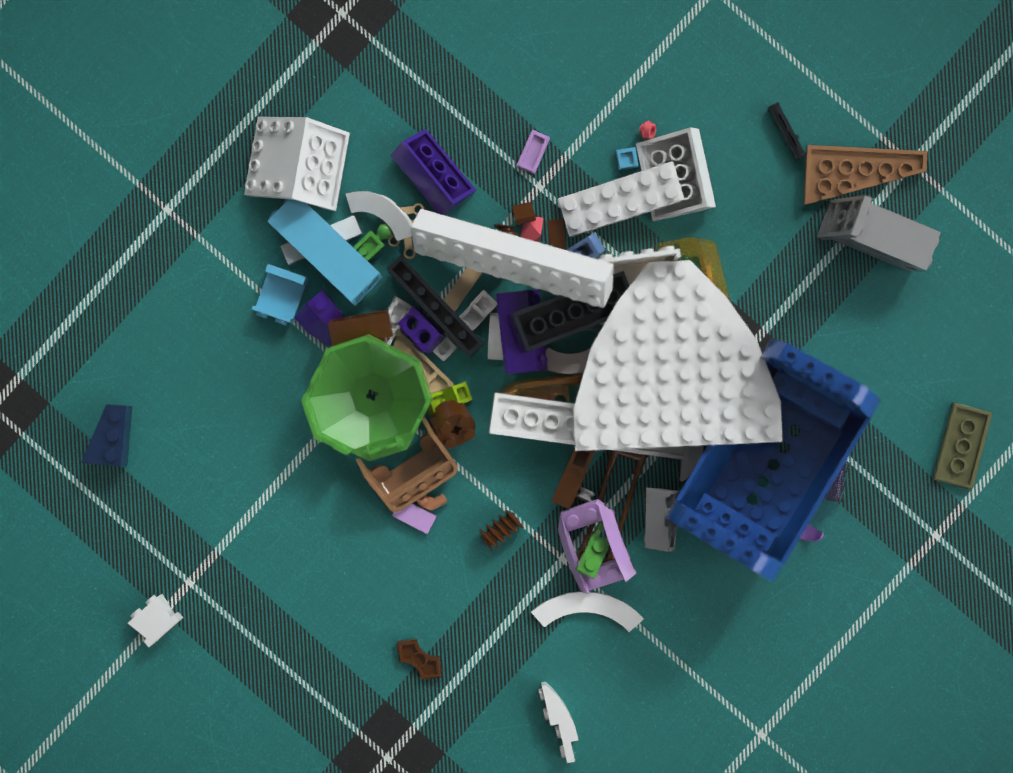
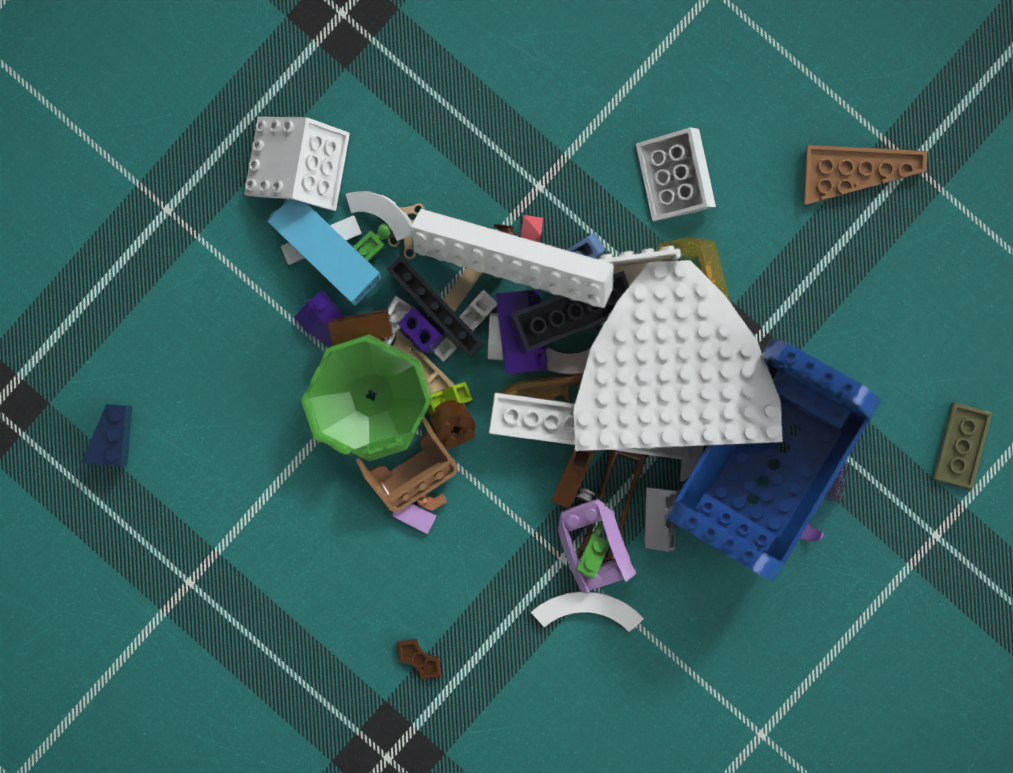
(154, 619): white hips -> none
(280, 295): medium azure panel -> none
(432, 172): dark purple slope -> none
(500, 529): reddish brown piece -> none
(524, 213): reddish brown tile -> none
(533, 152): lavender tile -> none
(557, 233): reddish brown sticker -> none
(558, 714): white slope -> none
(621, 199): white plate -> none
(626, 158): medium azure tile -> none
(647, 130): coral plate -> none
(787, 132): black pin -> none
(879, 233): light grey brick -> none

